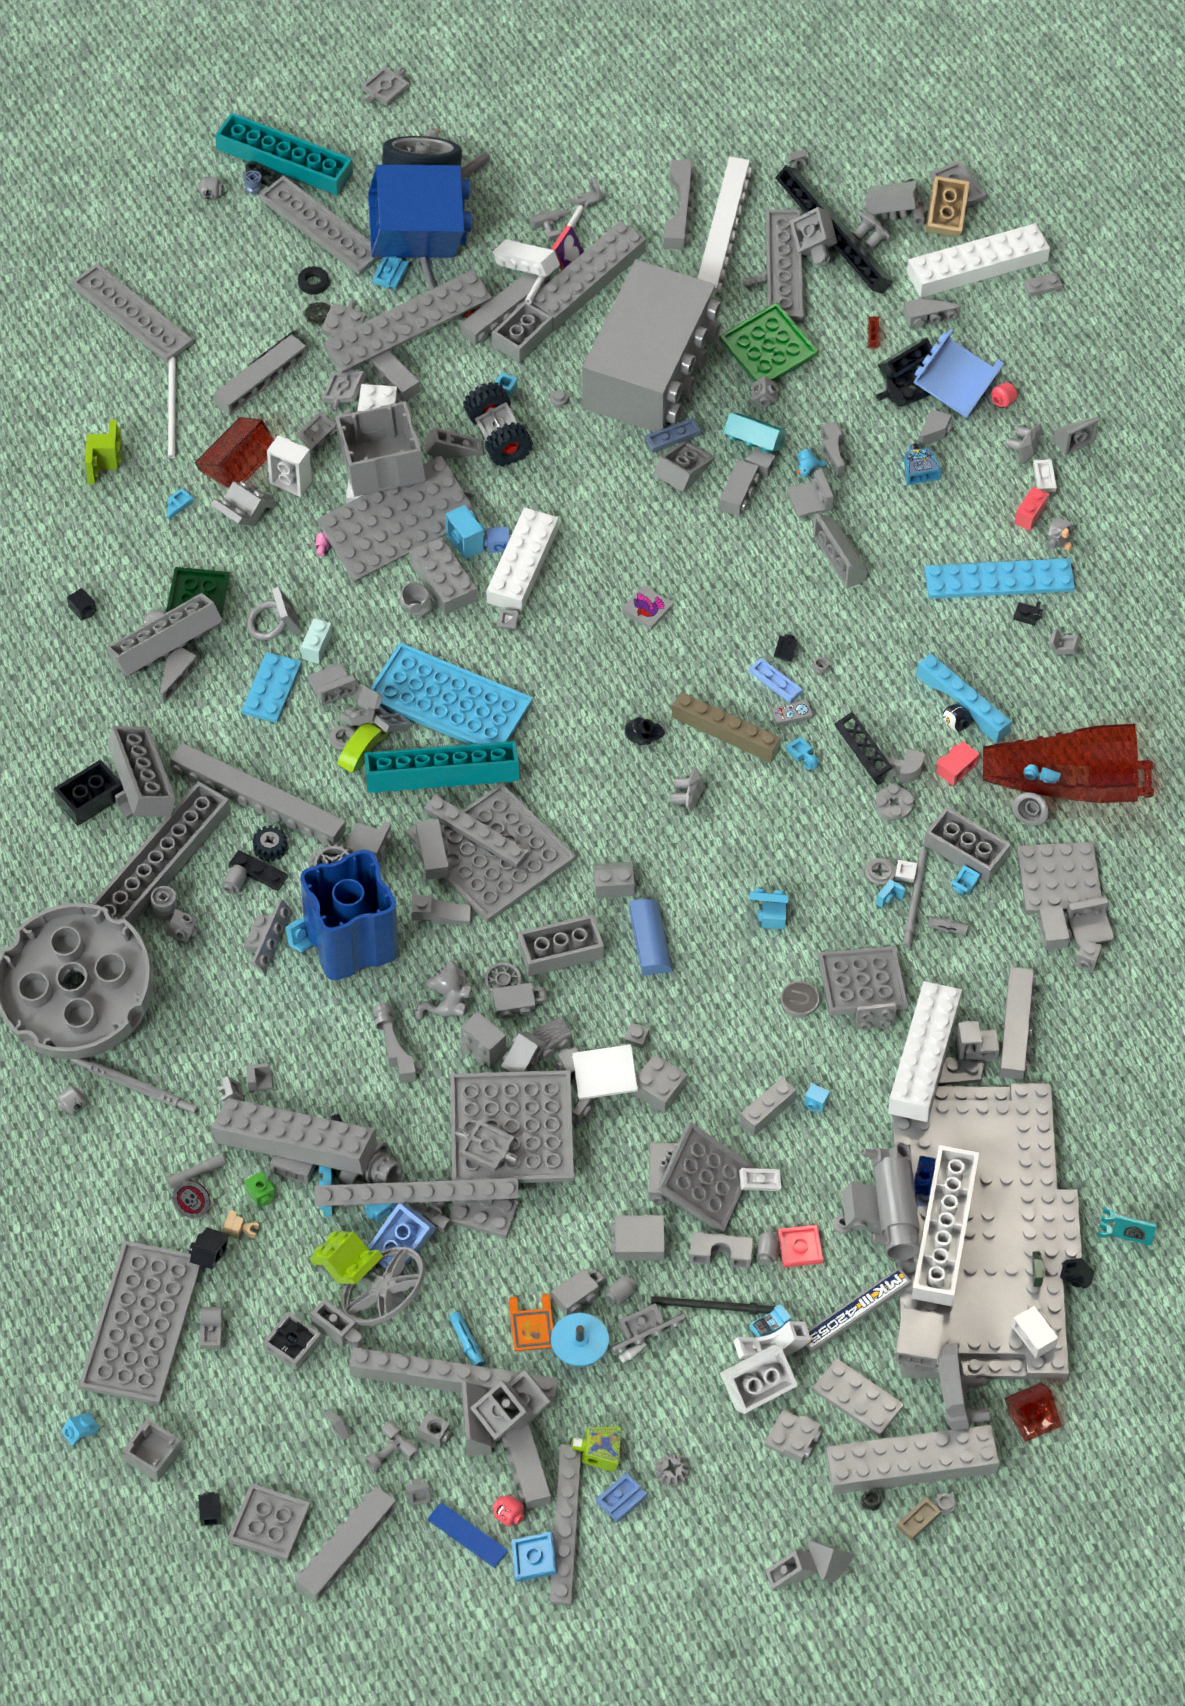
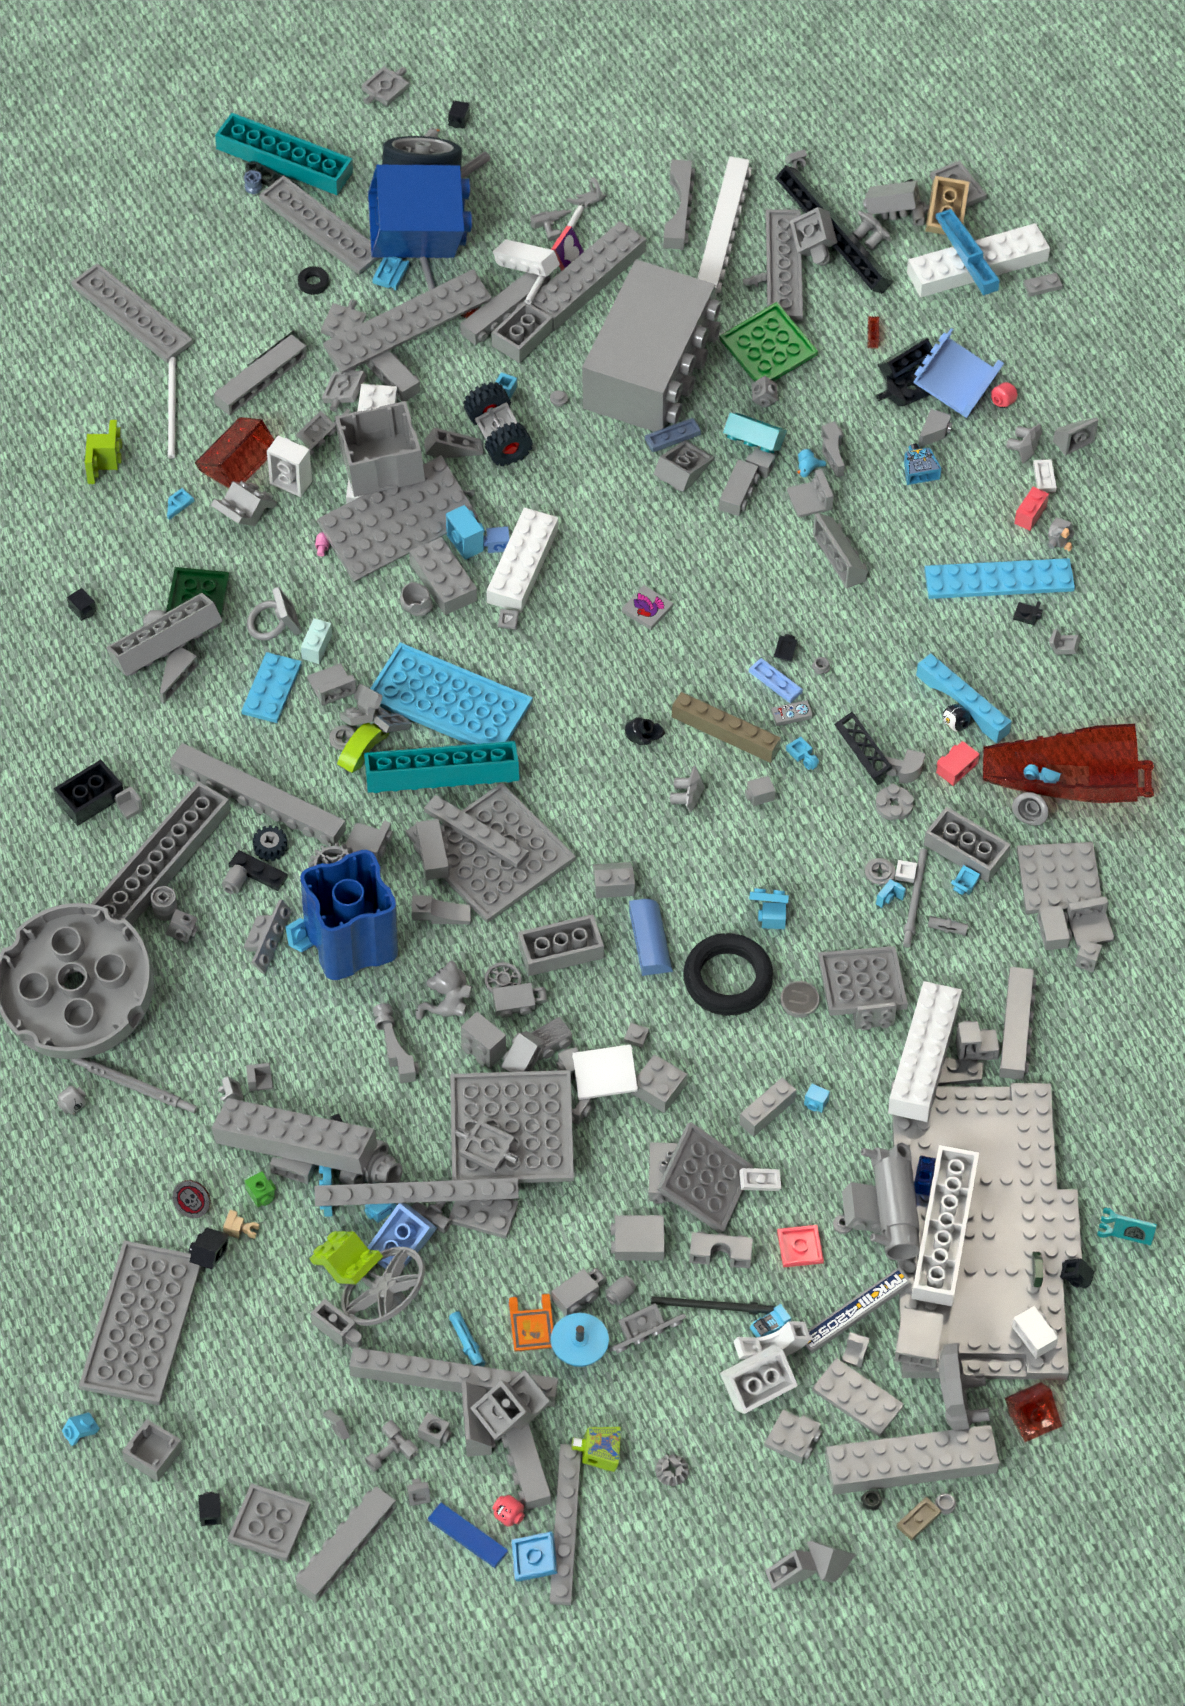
(141, 771): light grey brick -> none
(208, 1165): light grey piece -> none
(210, 188): light grey head -> none
(211, 1327): light grey plate -> none
(292, 1341): piece -> none
(315, 308): clear smoke gear -> none
(458, 114): none -> black brick
(621, 1497): medium blue plate -> none
(631, 1352): white piece -> none
(728, 944): none -> black tyre
(760, 791): none -> light grey brick
(767, 1248): light grey brick -> none
(856, 1349): none -> light grey panel
(925, 311): light grey slope -> none
(968, 252): none -> dark azure slope

